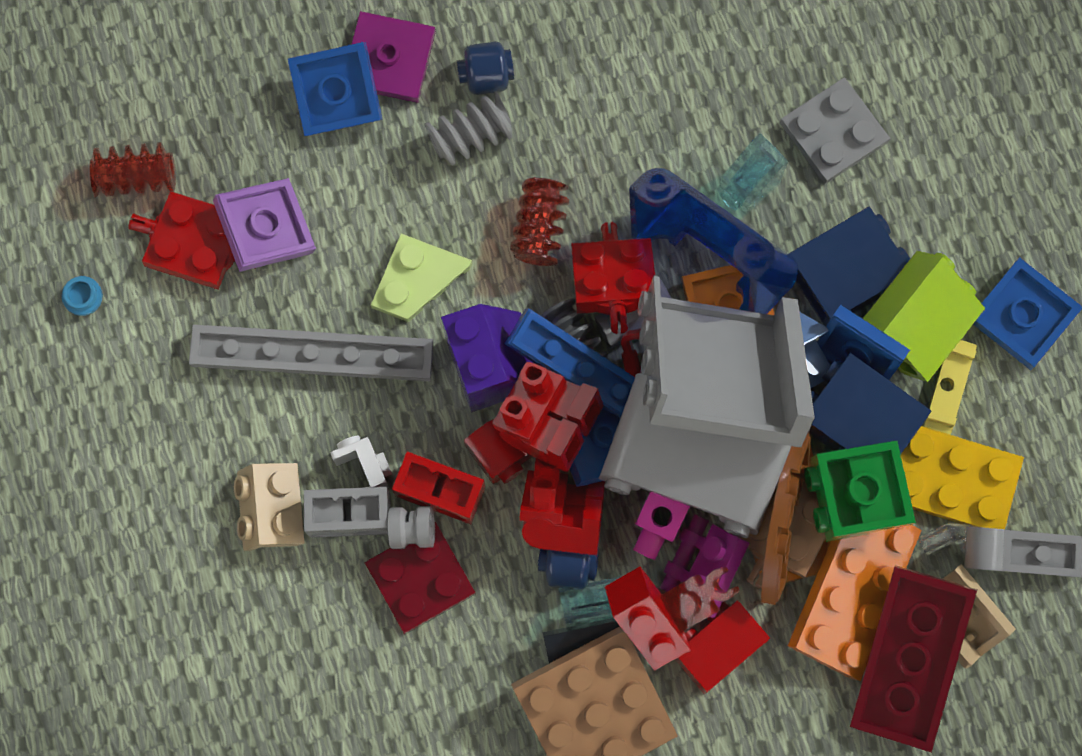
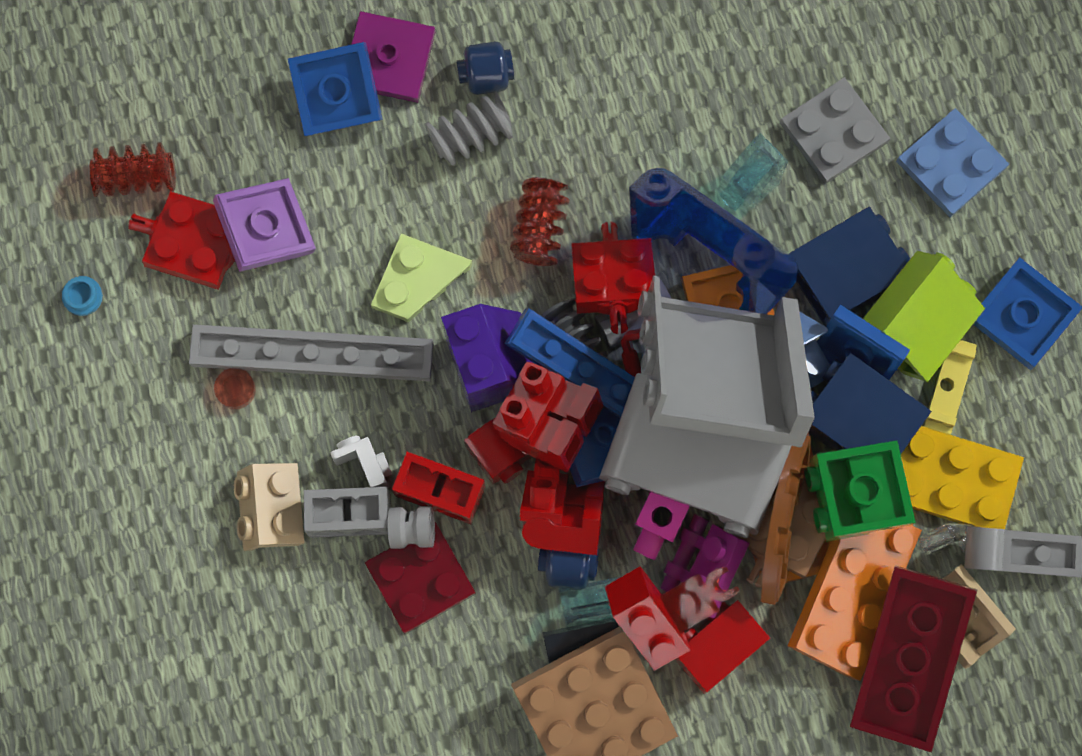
(234, 388): none -> clear red tile
(952, 162): none -> medium blue plate

